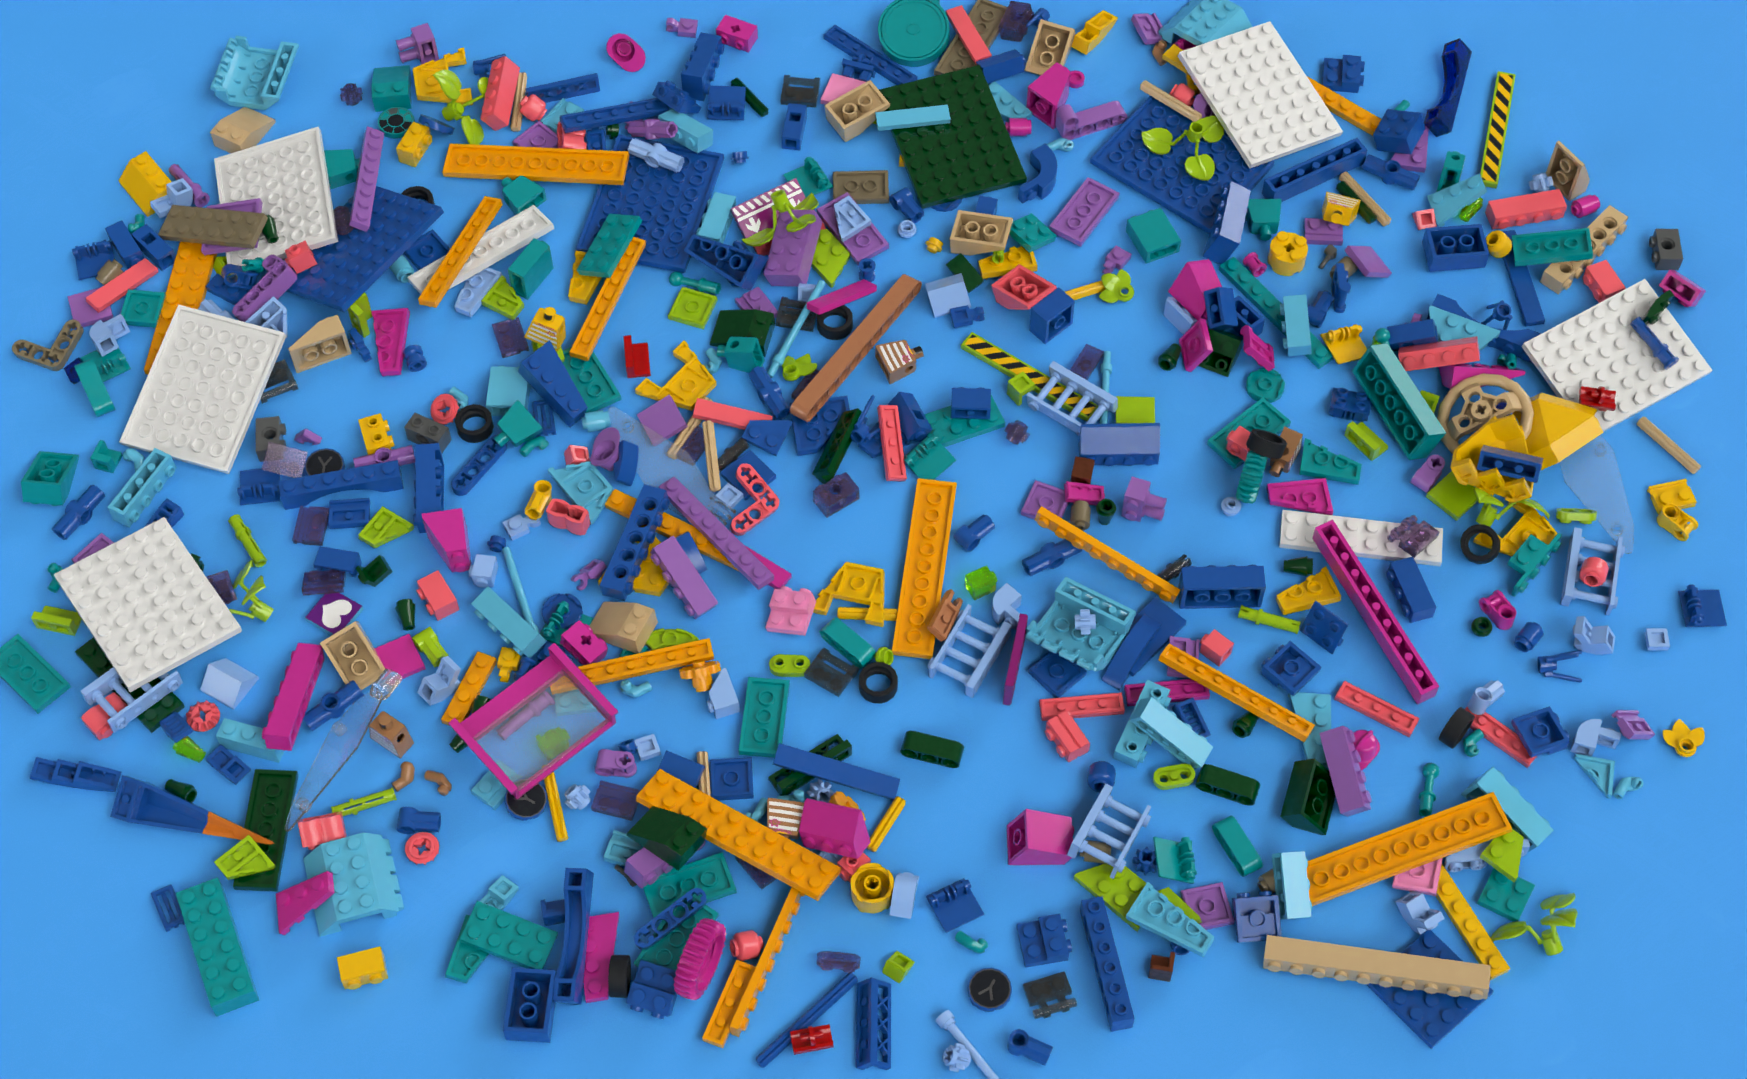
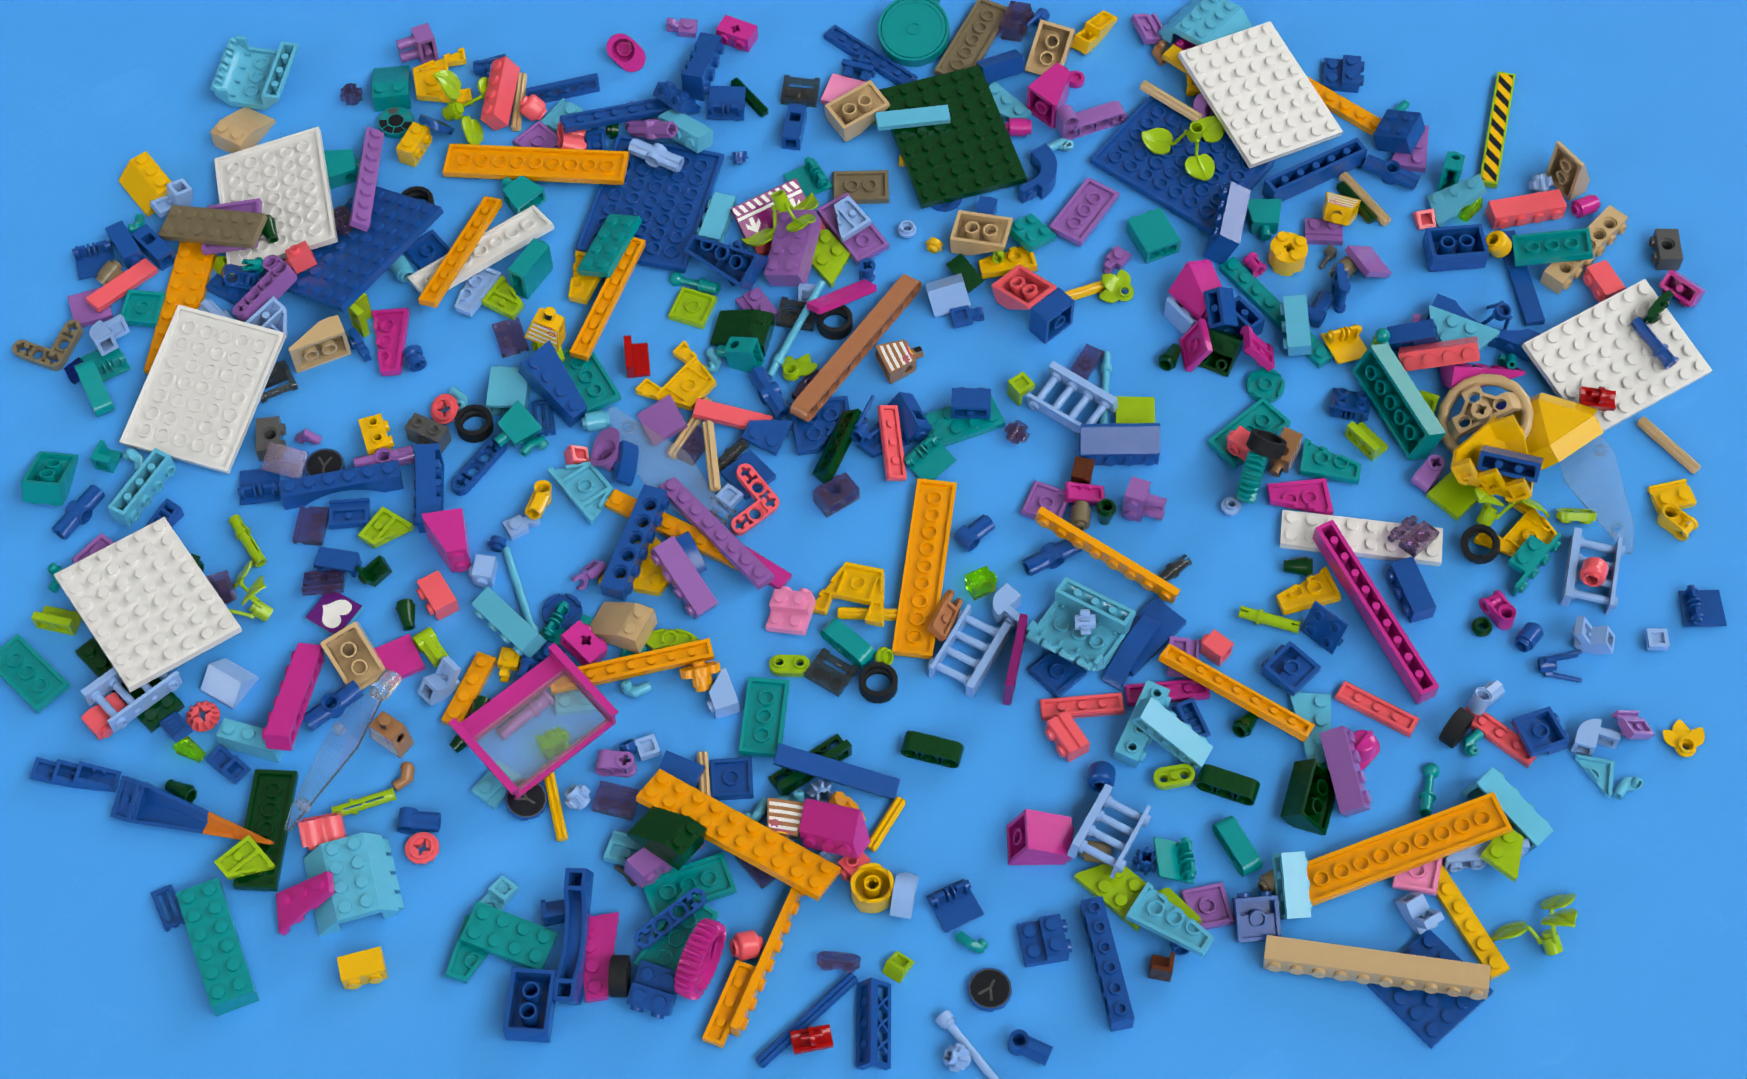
(198, 194): medium lavender pin -> none
(439, 778): medium nougat arm -> none
(567, 516): coral brick -> none
(905, 202): blue piece -> none
(968, 34): coral tile -> none
(1013, 366): tile -> none
(1049, 989): clear smoke plate -> none
(1183, 93): coral head -> none
(1221, 586): blue brick -> none
(1455, 64): clear blue arch -> none
(1505, 896): teal plate -> none

